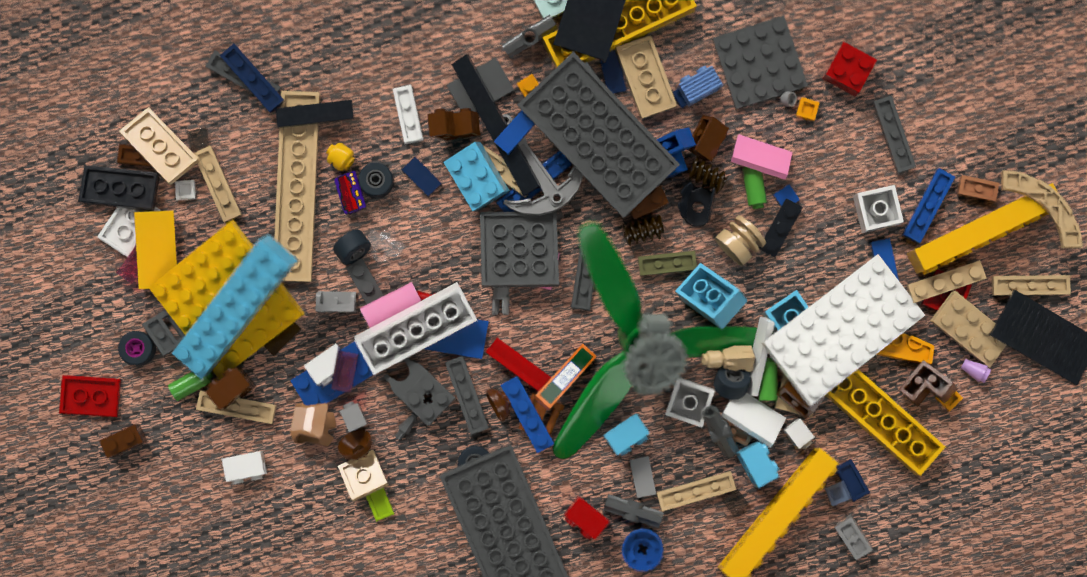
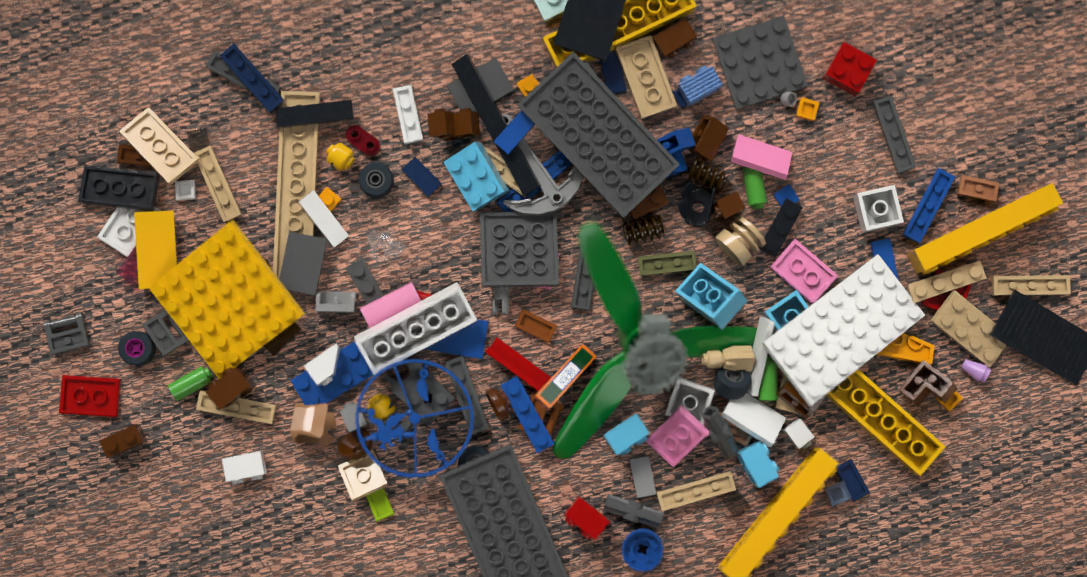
(68, 339): none -> dark grey plate
(235, 306): medium azure brick -> none
(302, 263): none -> dark grey tile
(323, 218): none -> white tile
(329, 198): none -> light orange plate
(345, 371): clear pink plate -> none
(350, 193): slope -> none
(352, 247): black wheel -> none
(362, 140): none -> dark red plate
(382, 406): none -> yellow head
(386, 434): none -> blue piece
(535, 325): none -> dark orange tile
(540, 29): dark grey piece -> none
(674, 39): none -> reddish brown brick
(677, 436): none -> bright pink tile
(728, 207): none -> reddish brown brick
(803, 271): none -> bright pink tile
(853, 537): light grey hinge -> none
(1050, 200): tan tile -> none

